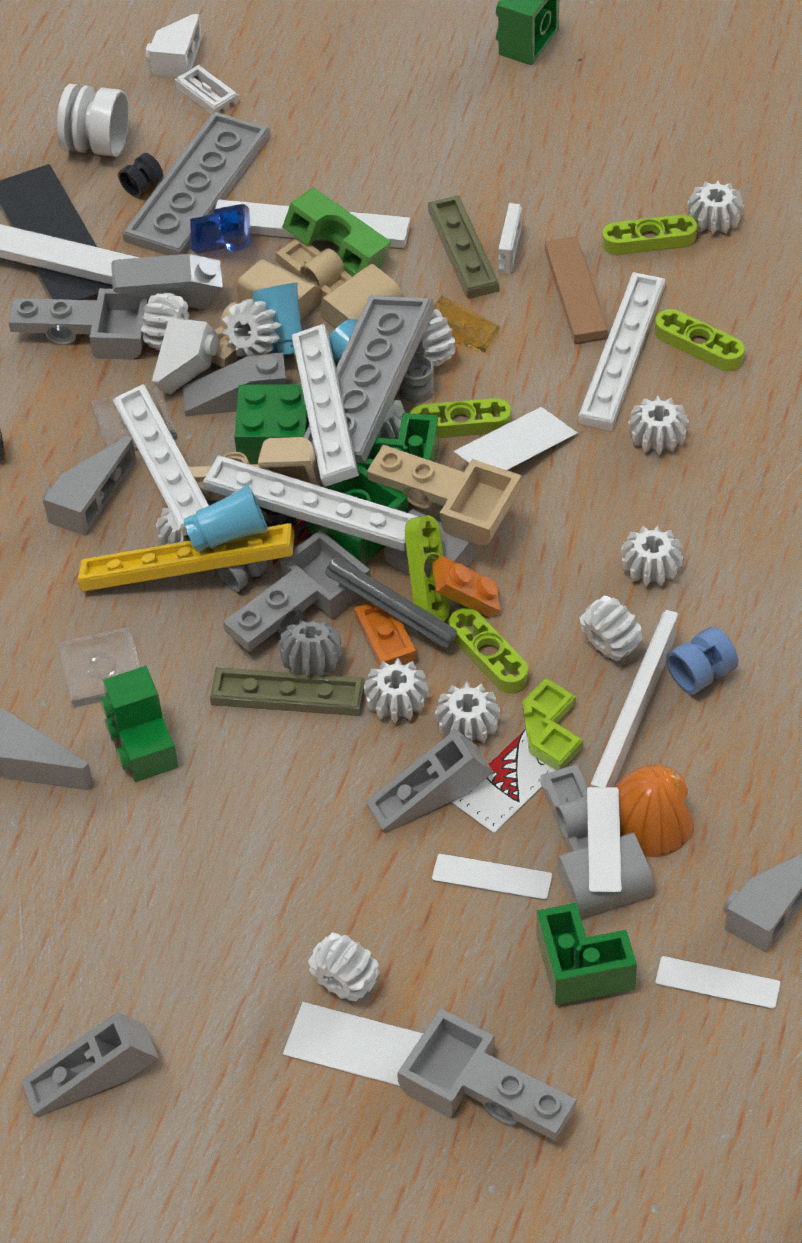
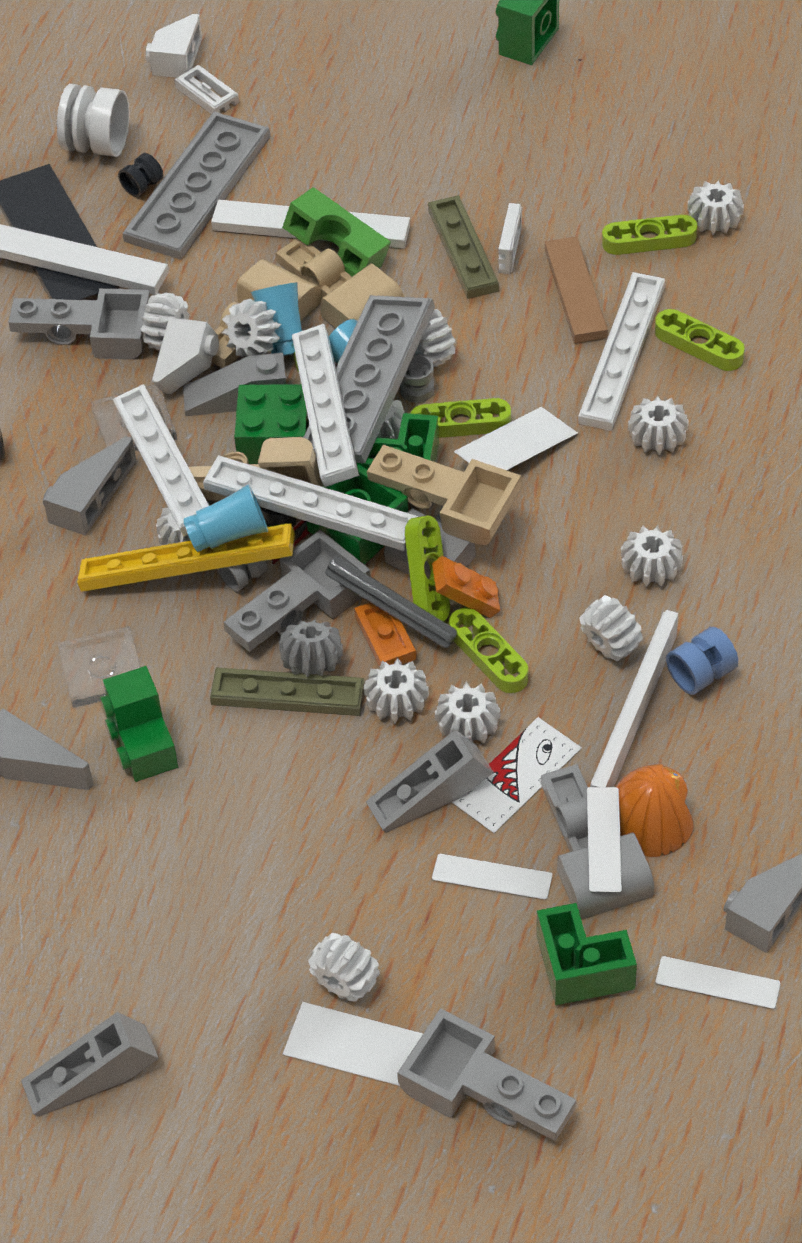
(185, 275): light grey slope -> none
(224, 229): clear blue brick -> none
(465, 318): clear yellow slope -> none
(545, 737): lime tile -> none

